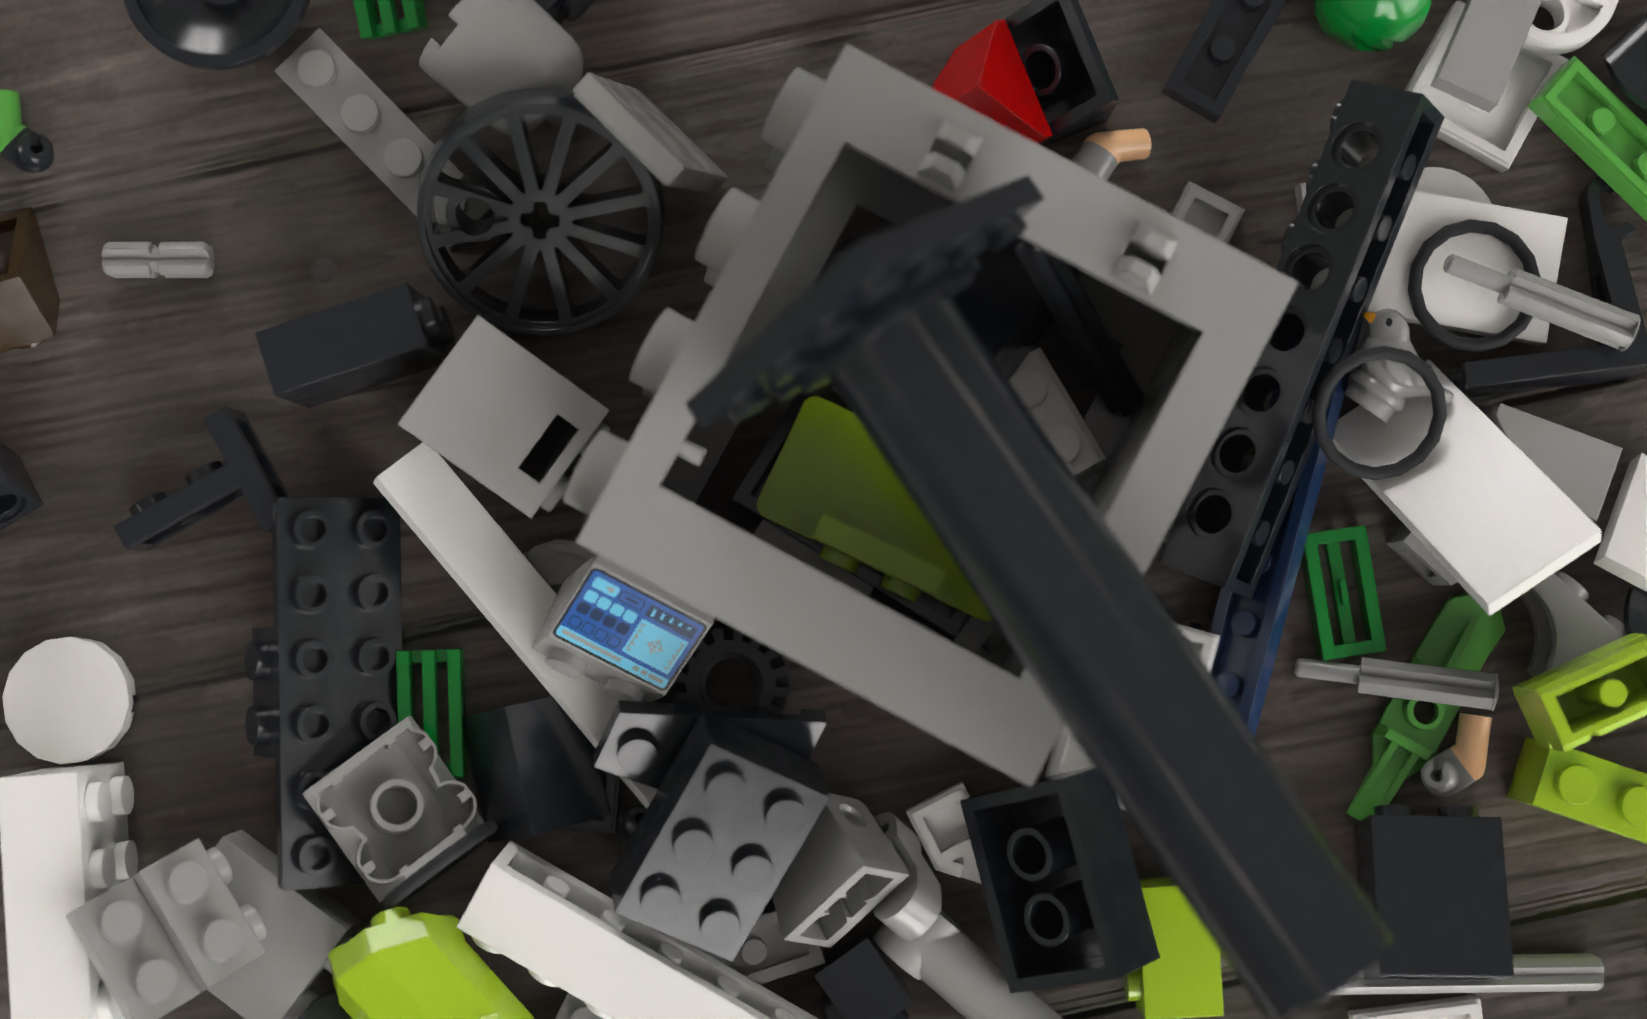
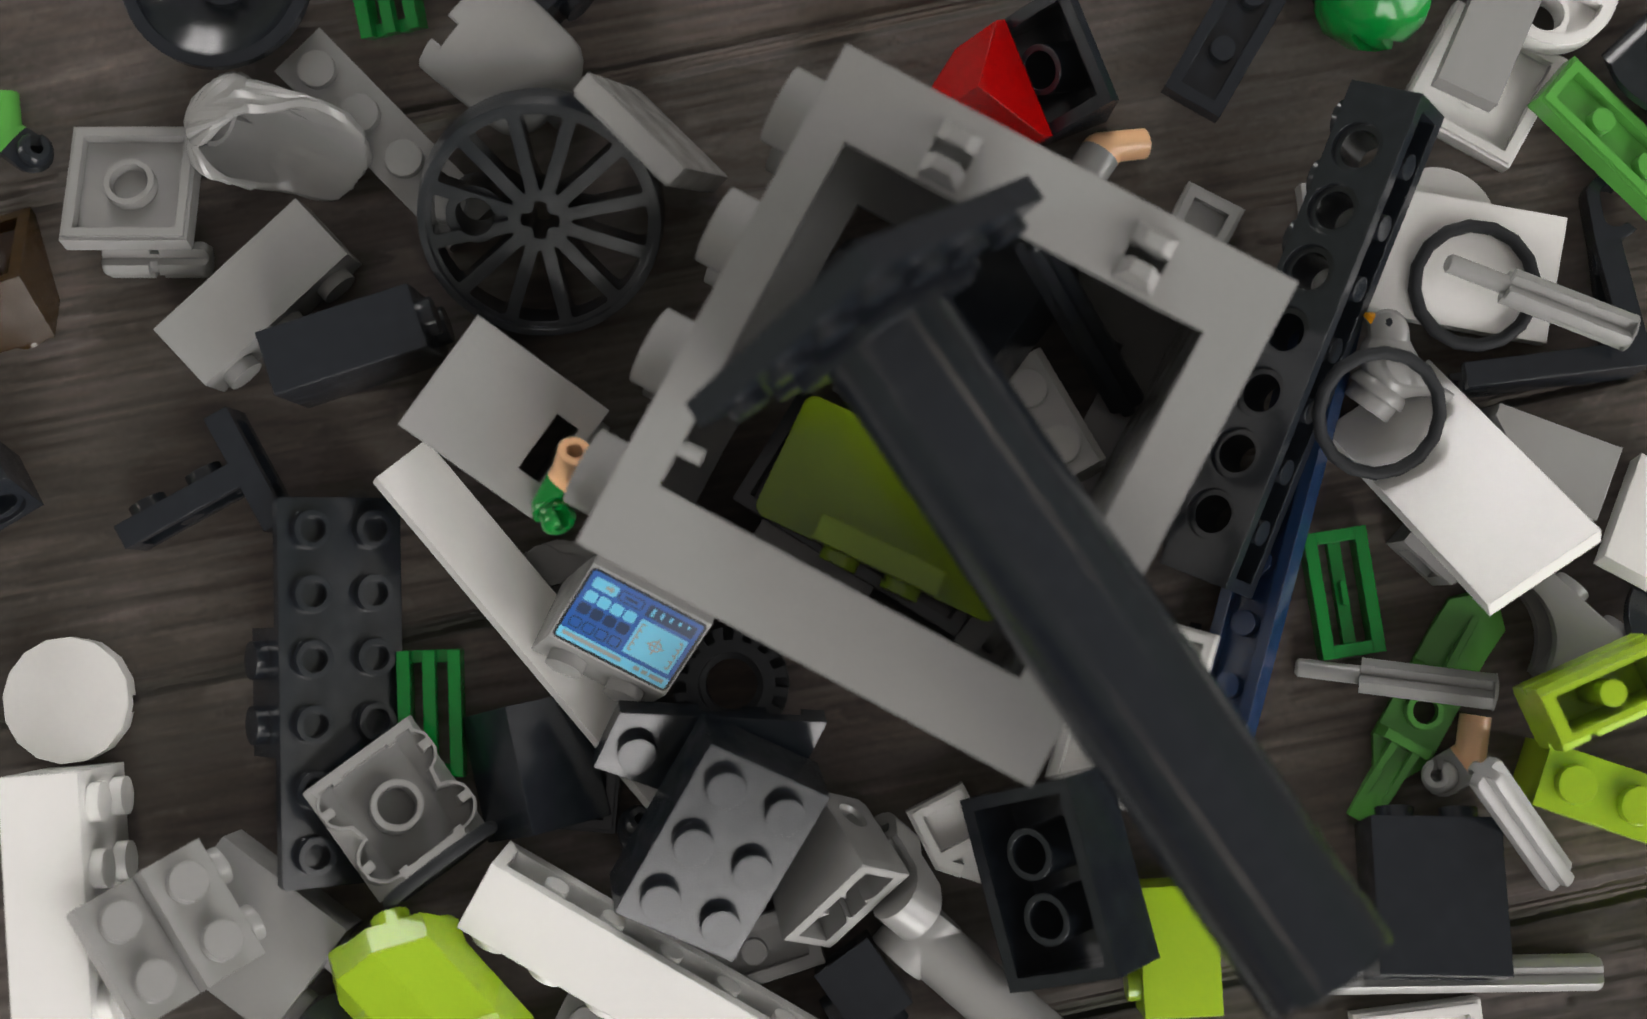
(129, 190): none -> light grey tile
(264, 284): none -> light grey brick
(274, 139): none -> light grey hair
(548, 503): none -> arm
(1520, 823): none -> light grey axle

